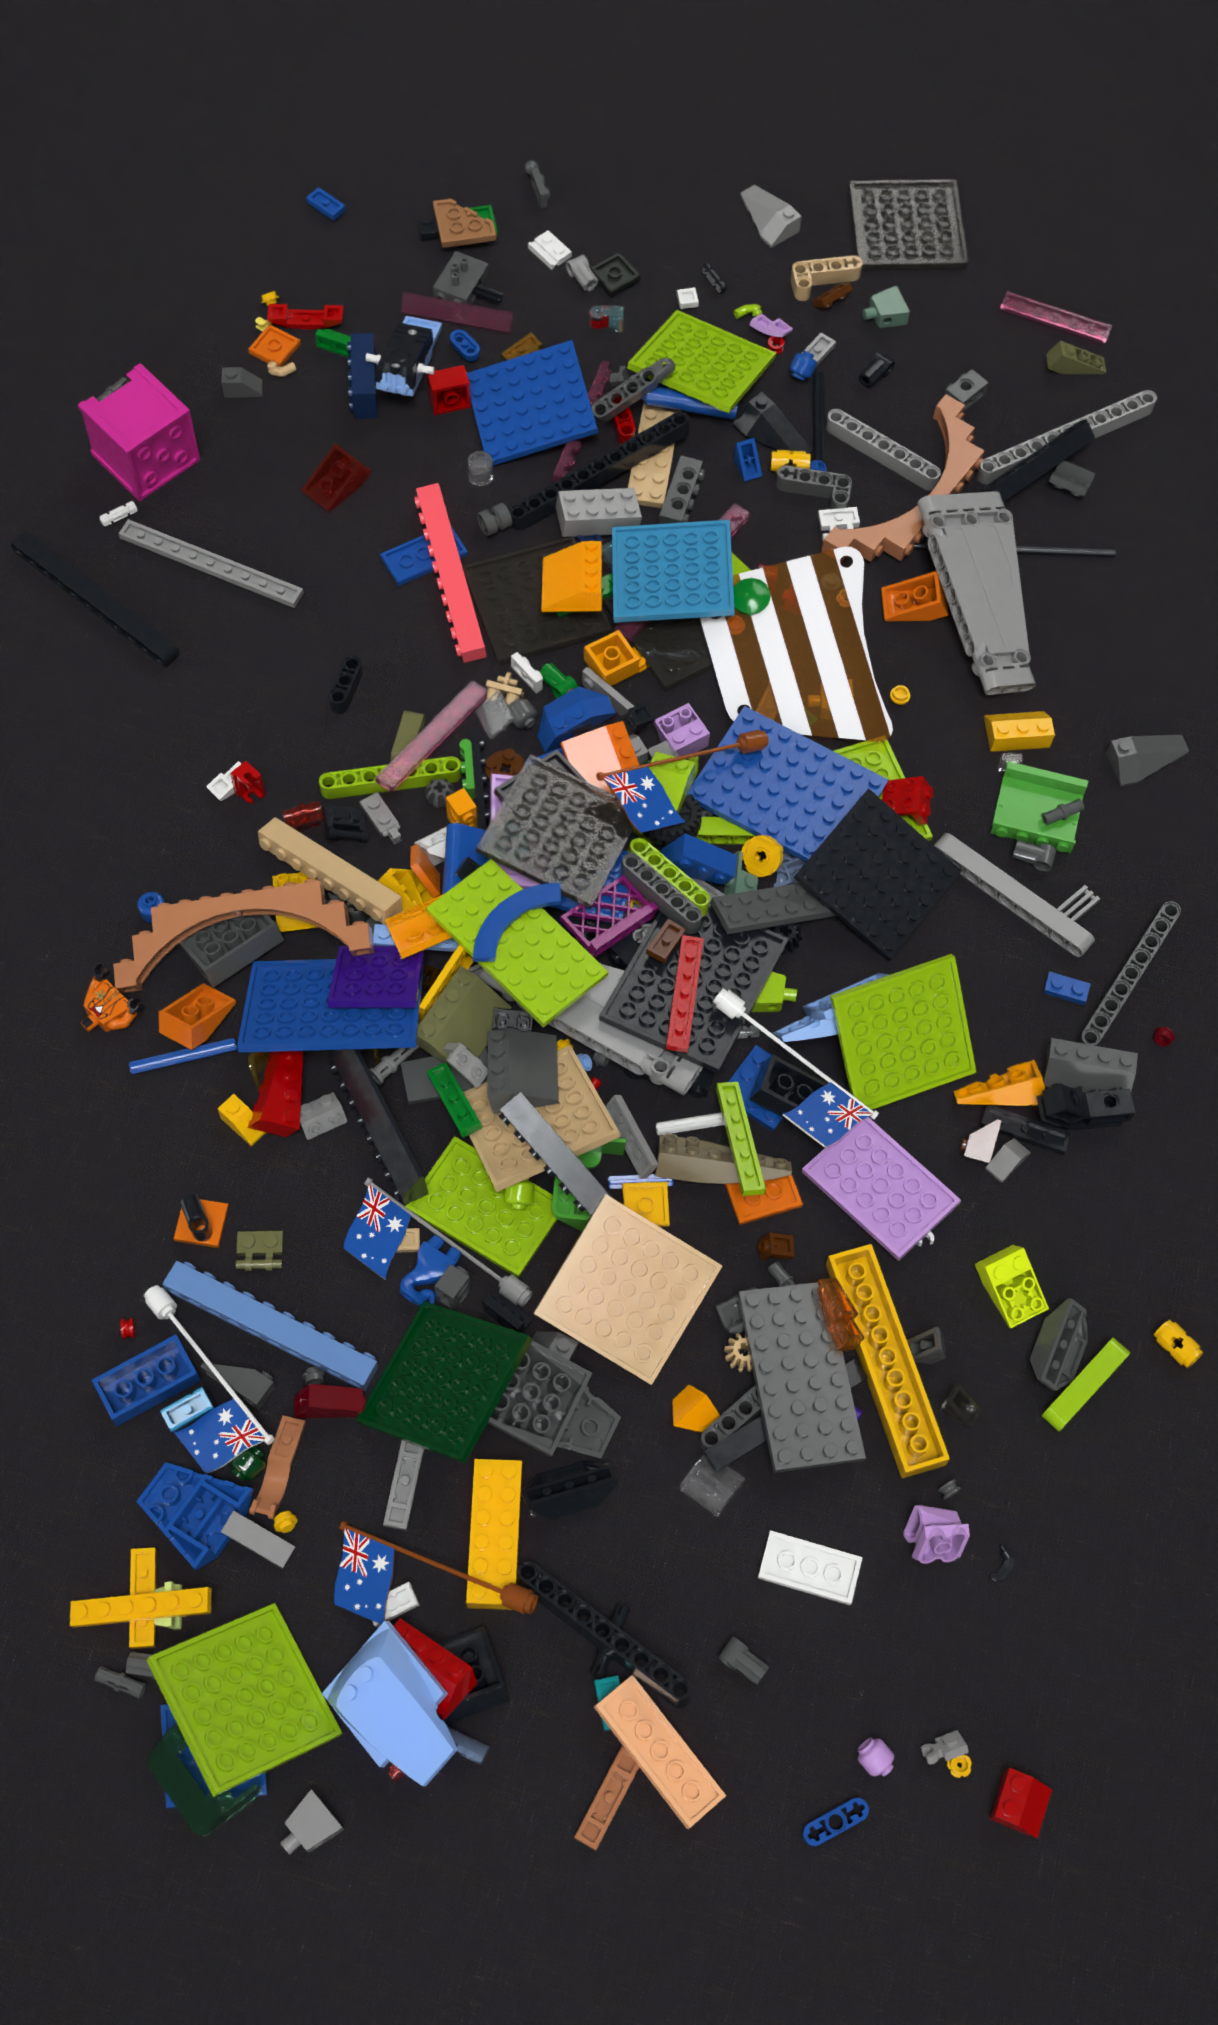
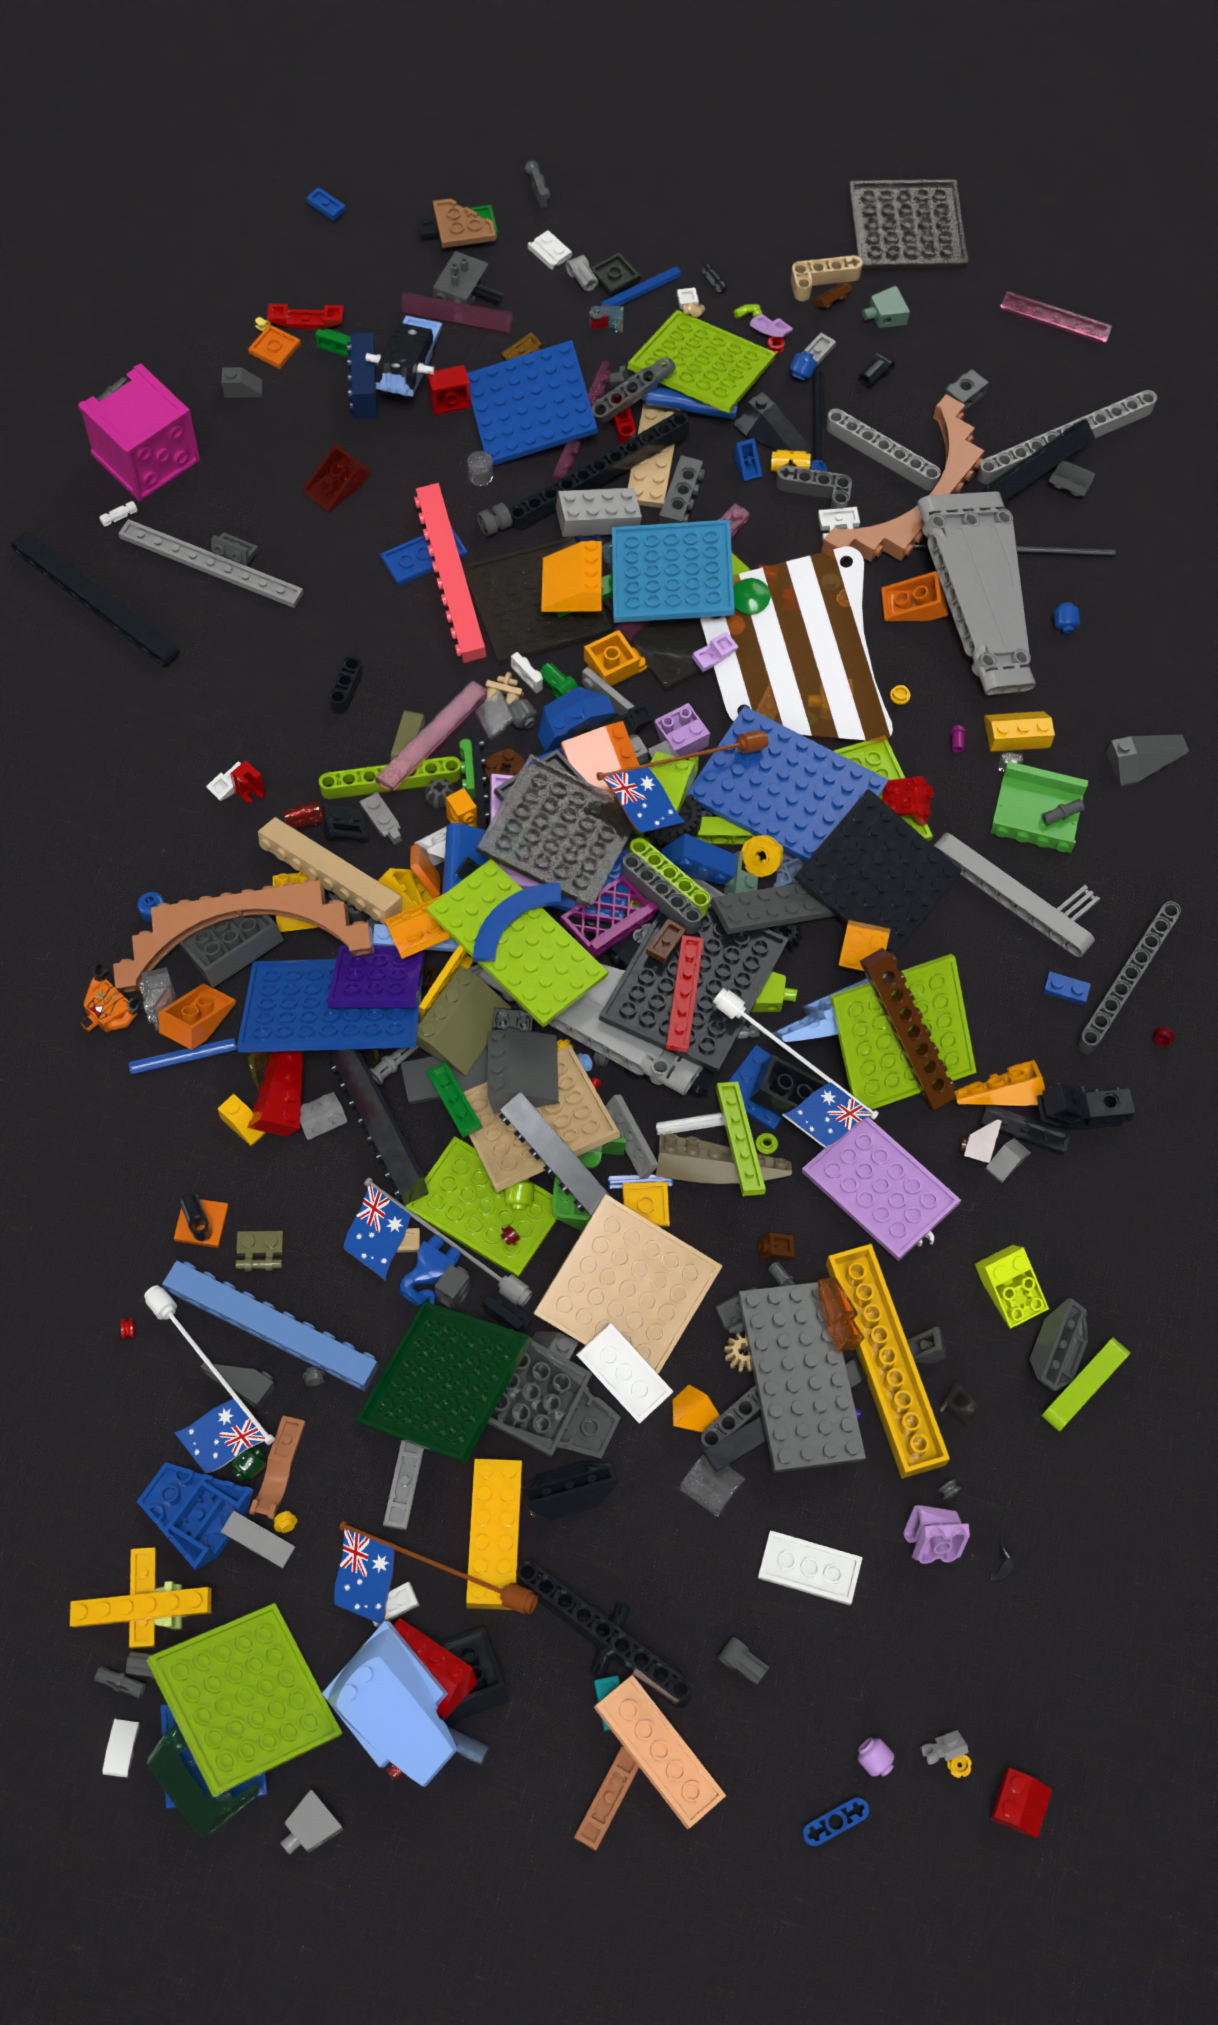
(120, 1748): none -> white slope
(146, 1380): blue brick -> none
(157, 993): none -> clear slope
(187, 1409): brick -> none
(233, 548): none -> dark grey bracket
(269, 298): yellow plate -> none
(281, 371): tan arm -> none
(328, 1402): dark red slope -> none
(465, 345): blue plate -> none
(466, 1063): light grey bracket -> none
(510, 1236): none -> dark red plate
(624, 1373): none -> white plate
(643, 287): none -> blue axle
(693, 309): none -> tan arm
(715, 652): none -> lavender slope
(766, 1150): none -> lime plate
(772, 216): light grey wedge -> none
(779, 1197): orange tile -> none
(861, 942): none -> light orange brick
(875, 967): none -> reddish brown brick
(958, 733): none -> magenta pin
(1040, 856): dark grey piece -> none
(1066, 617): none -> blue head
(1073, 360): olive slope -> none
(1088, 1066): dark grey slope -> none
(1188, 1353): yellow piece -> none

